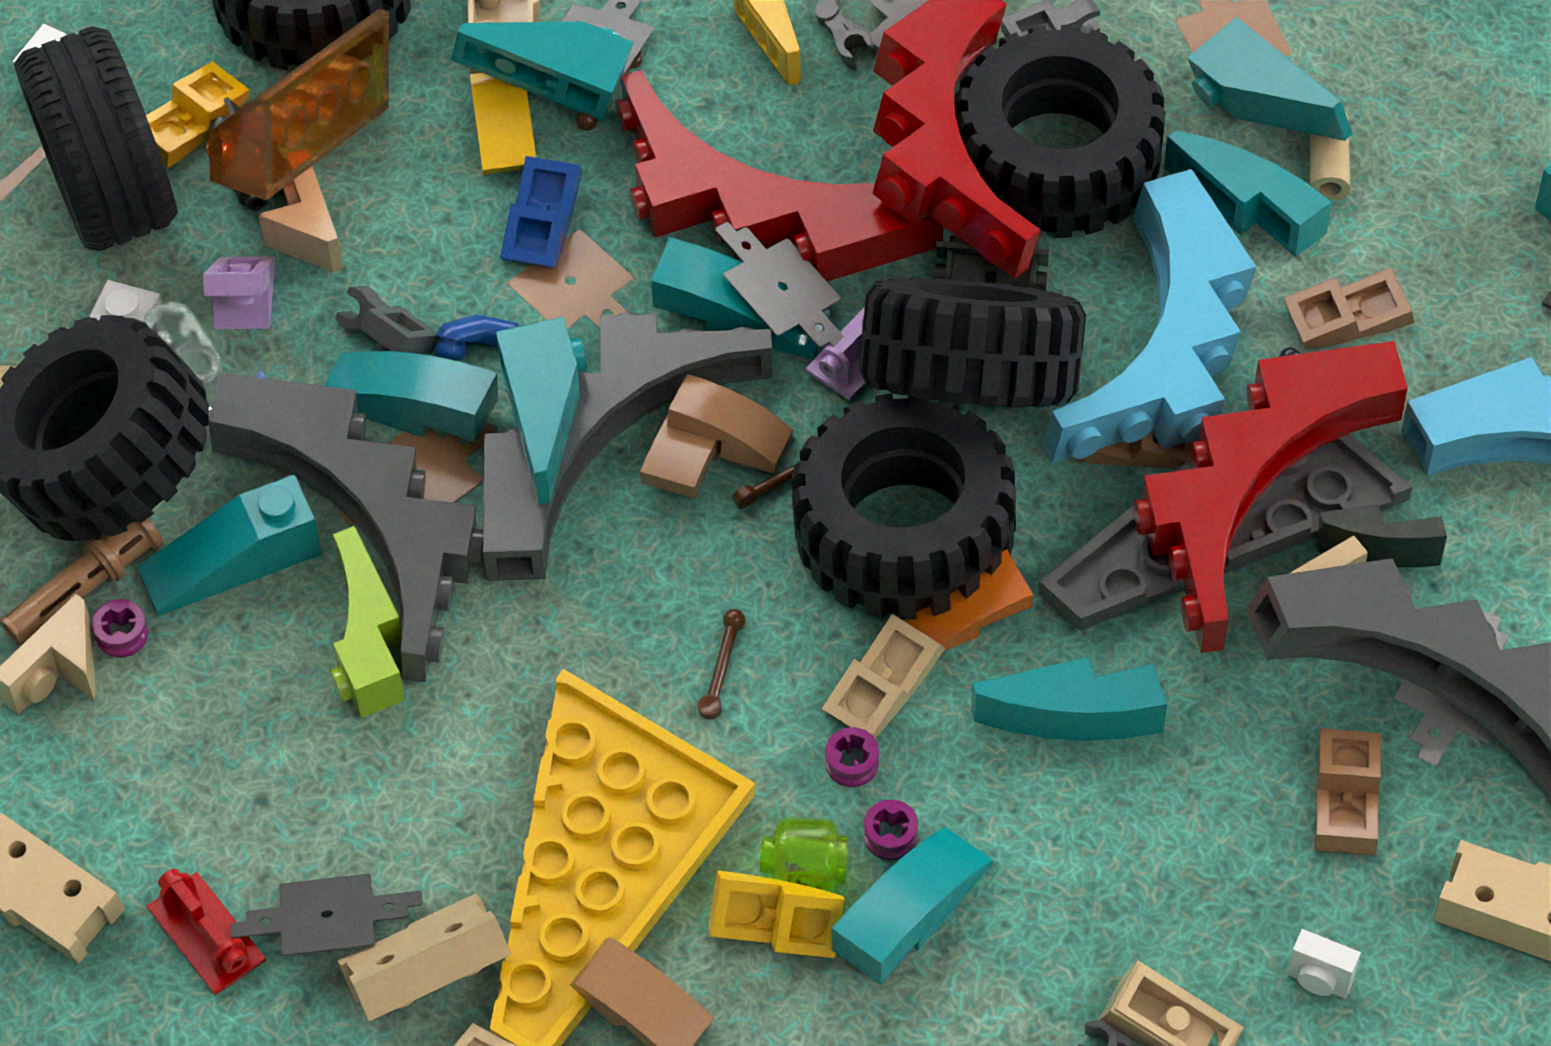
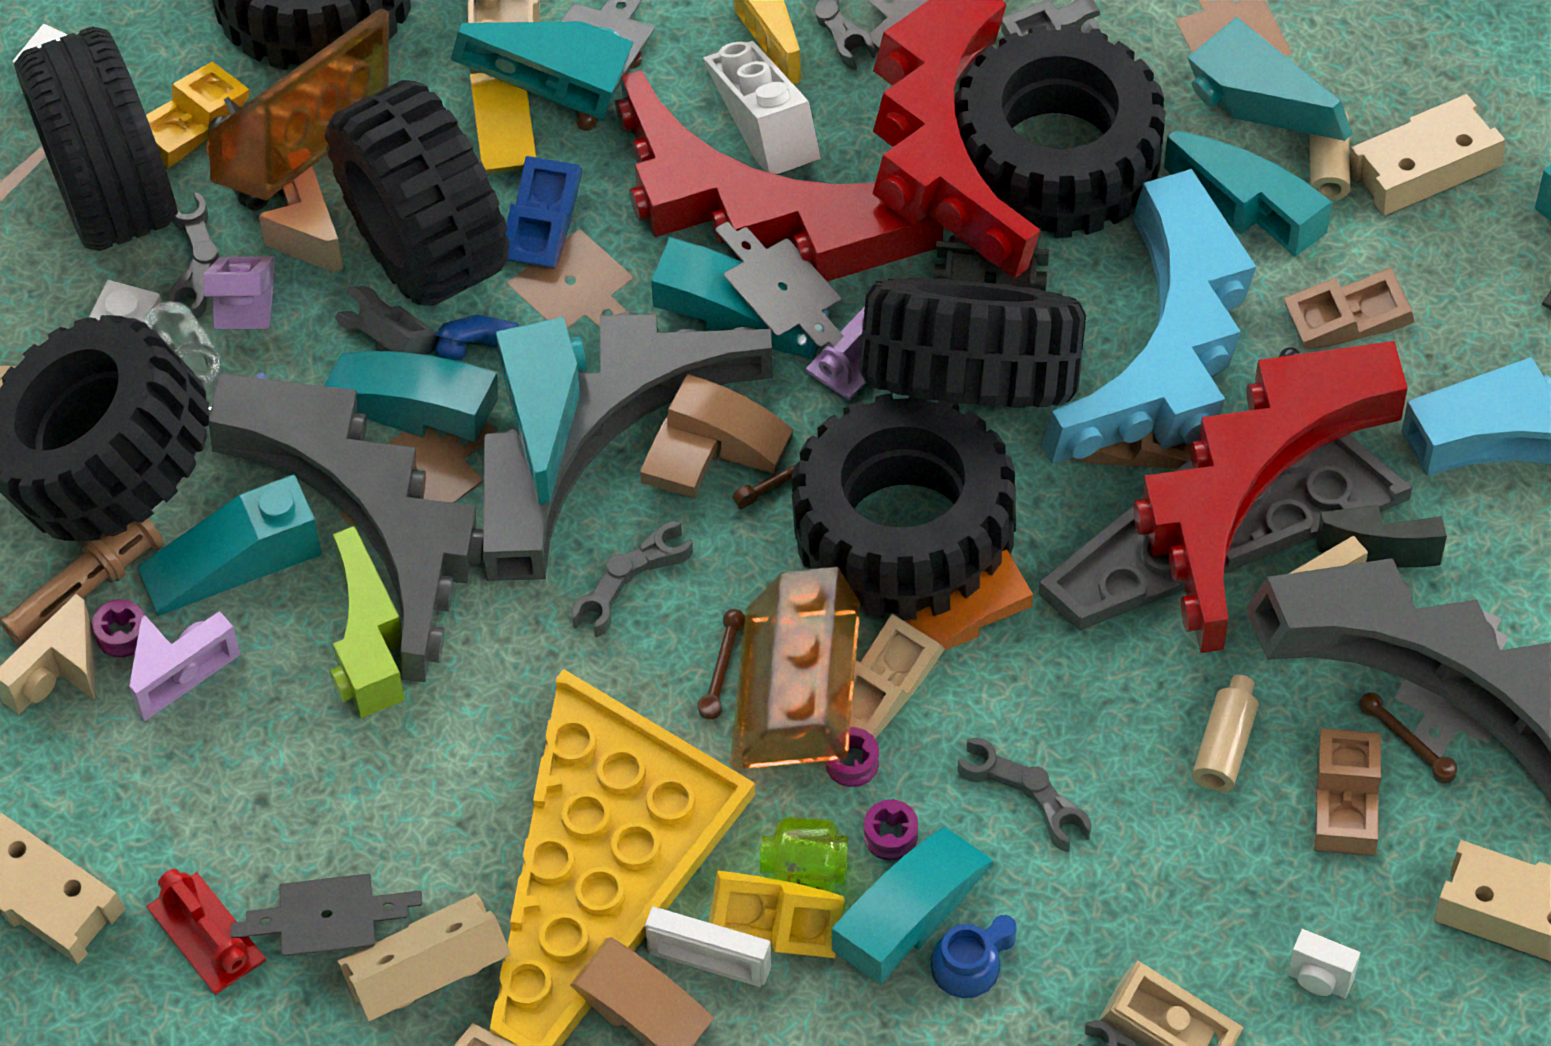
(170, 670): none -> lavender slope
(204, 255): none -> dark grey piece
(417, 192): none -> black tyre
(621, 569): none -> dark grey piece
(708, 947): none -> white tile
(765, 107): none -> white slope
(796, 671): none -> clear orange slope
(968, 957): none -> blue piece
(1034, 784): none -> dark grey piece
(1072, 702): teal slope -> none
(1226, 735): none -> tan cylinder
(1427, 155): none -> tan piece
(1444, 767): none -> reddish brown hinge

